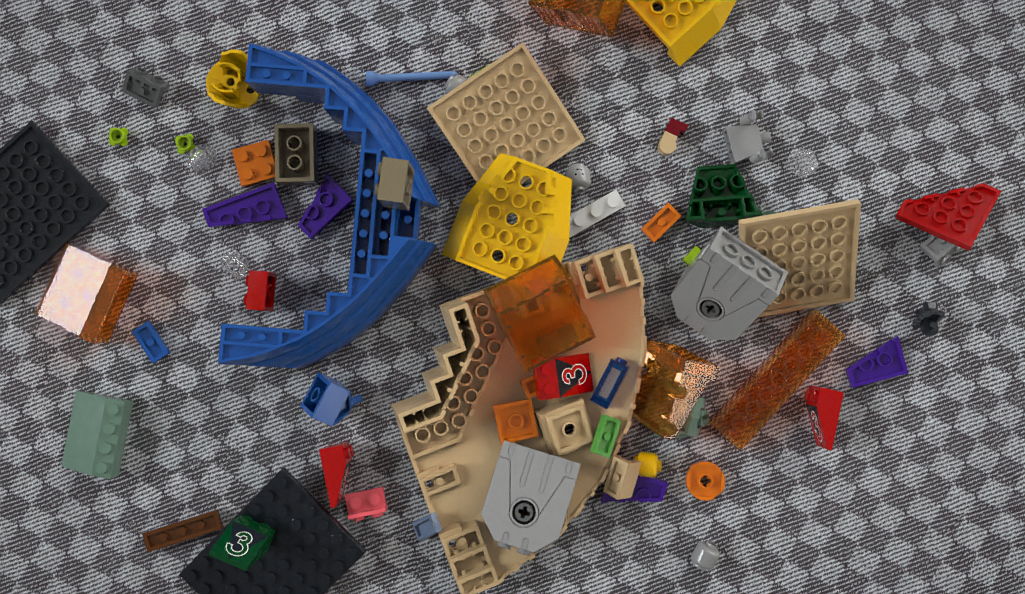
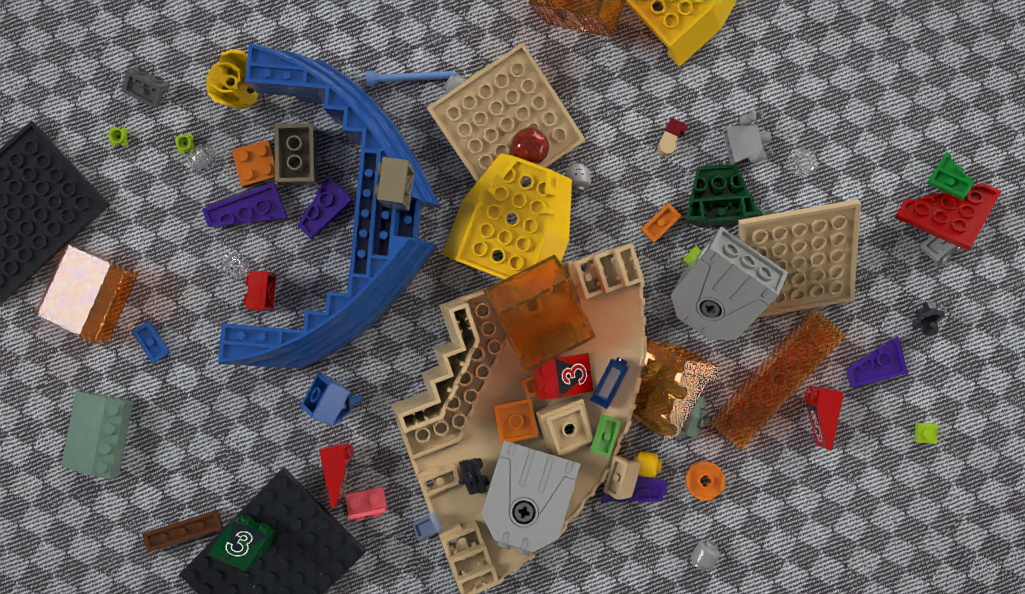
(472, 476): none -> black hips
(522, 140): none -> clear red cylinder
(595, 212): white plate -> none
(926, 433): none -> lime plate
(950, 178): none -> green wing

